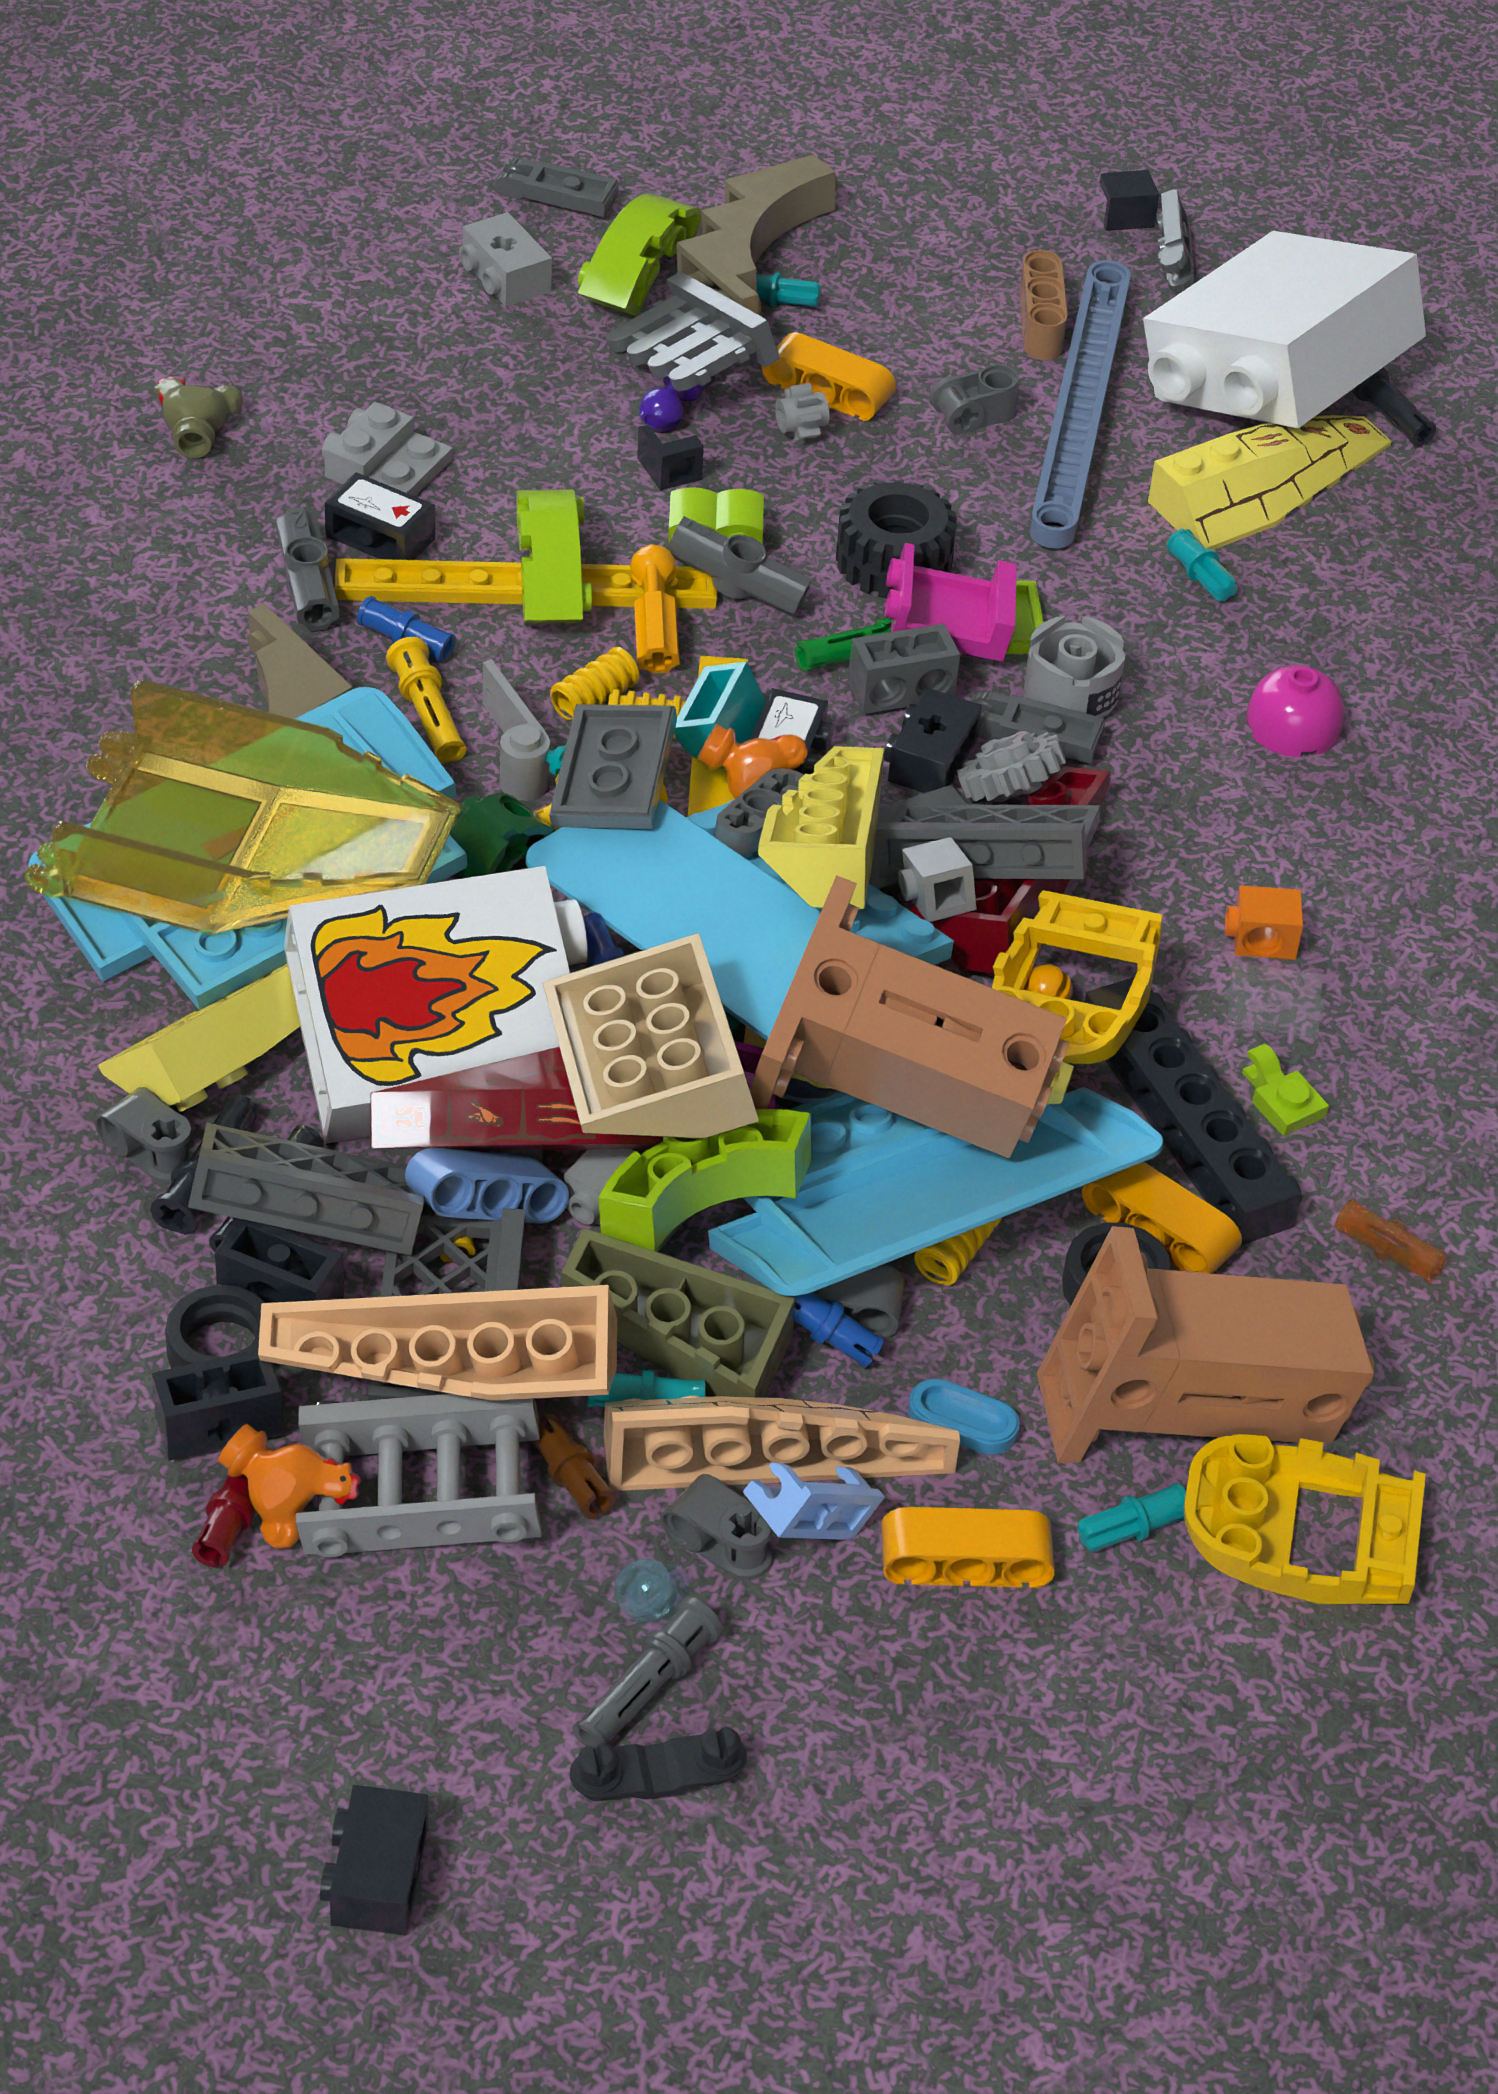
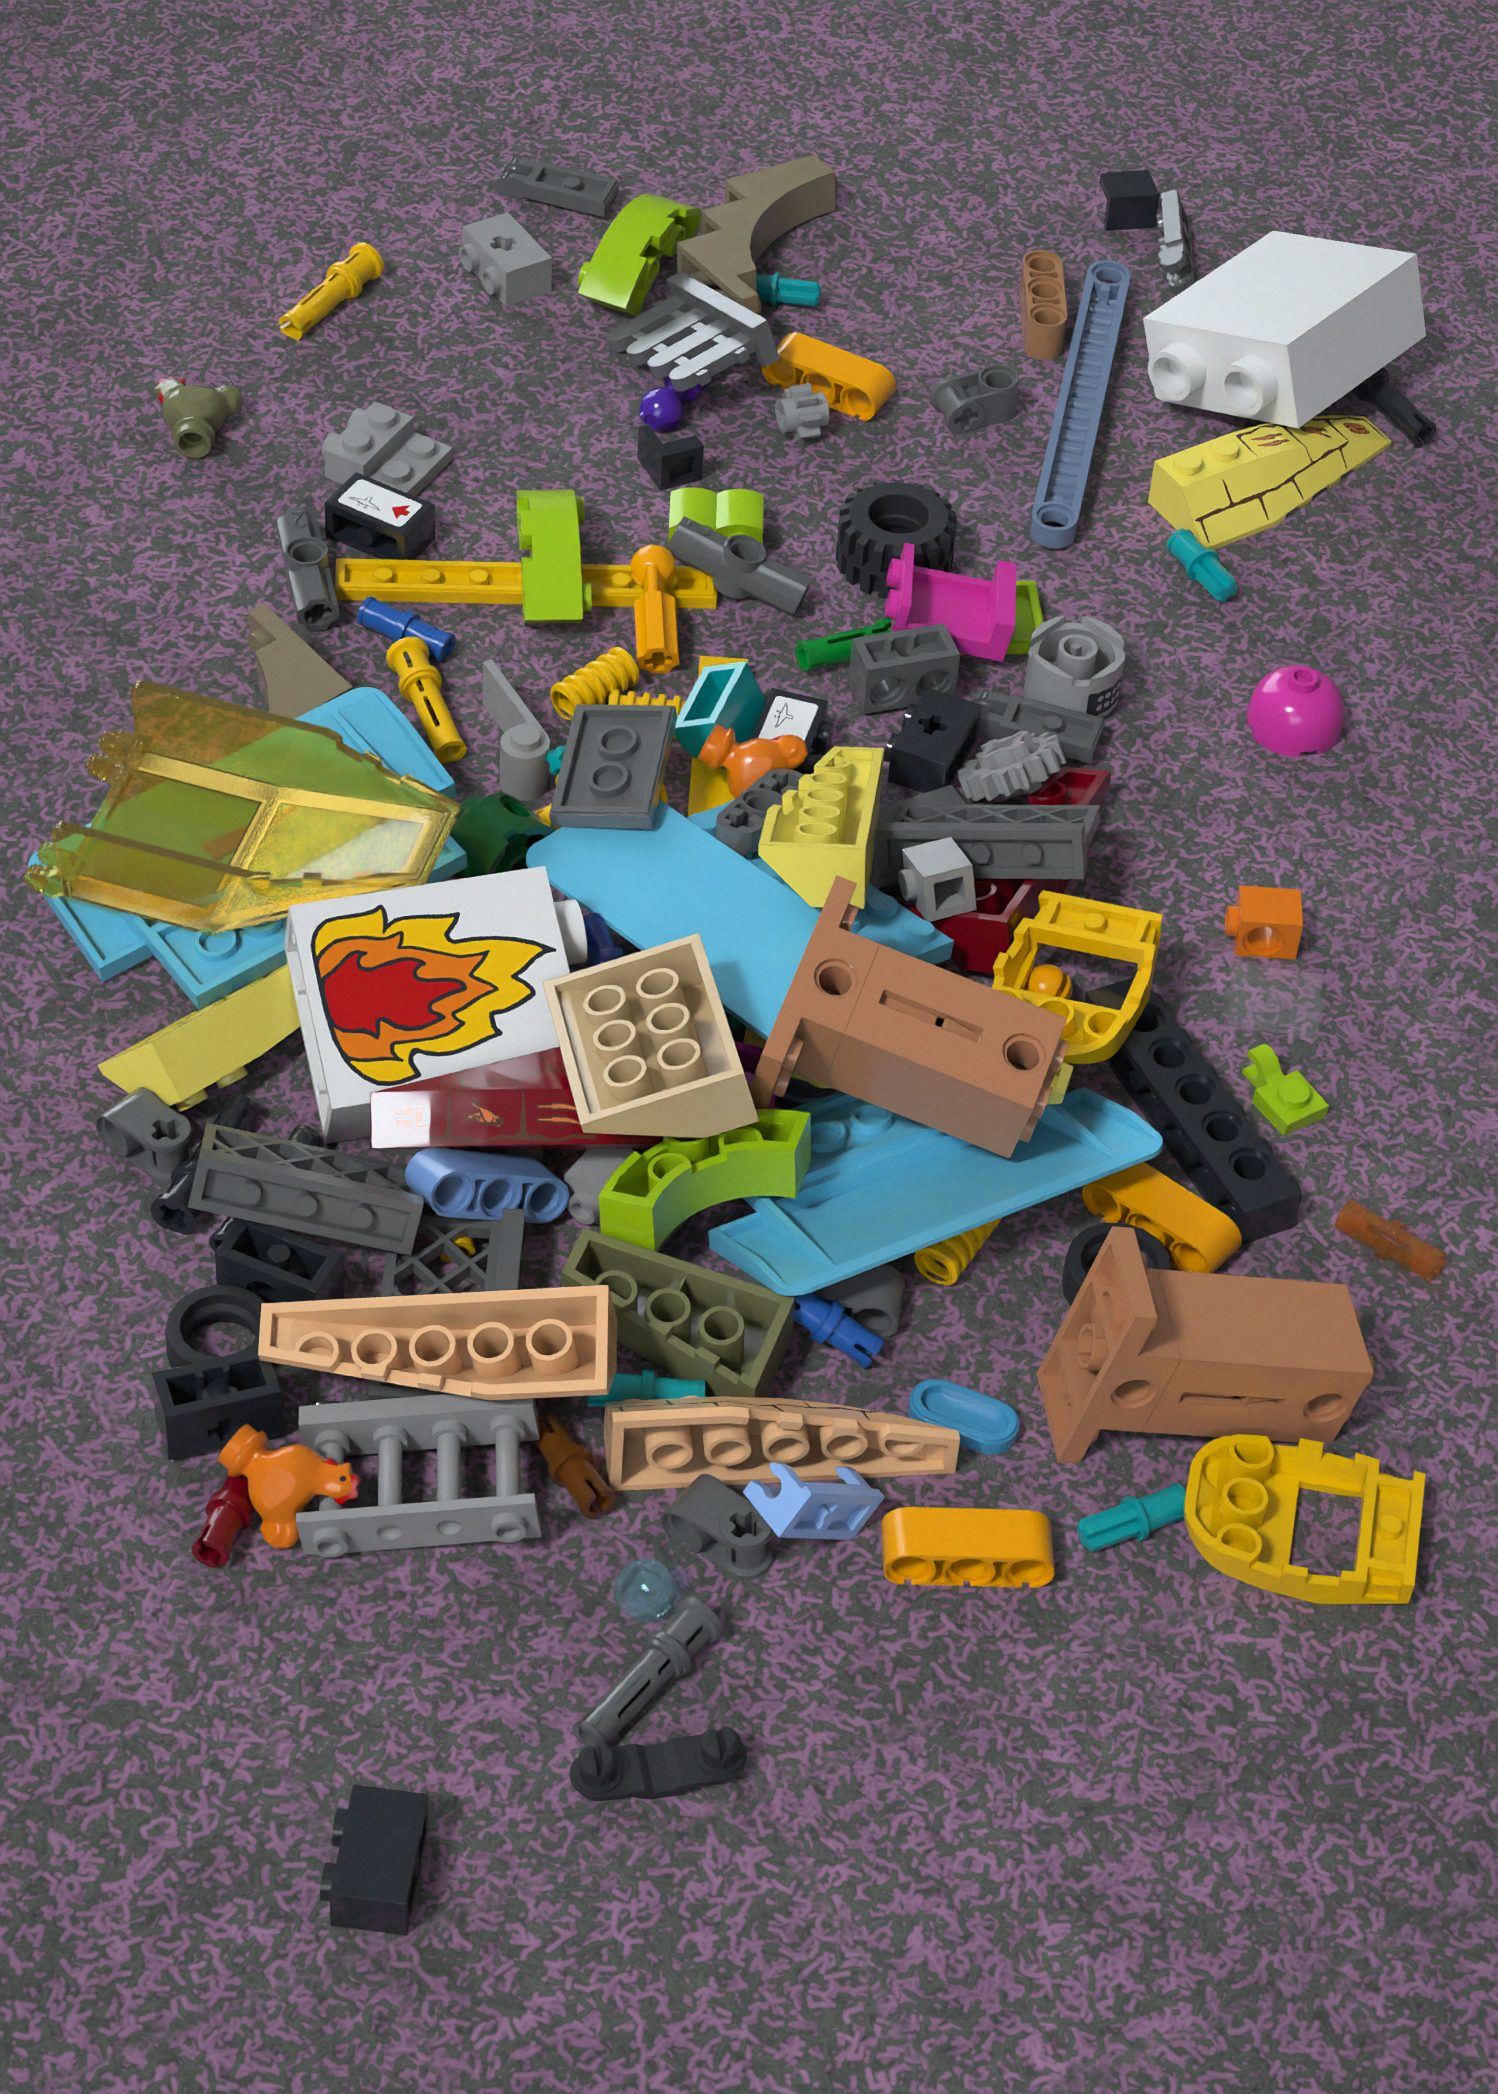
(341, 282): none -> yellow pin

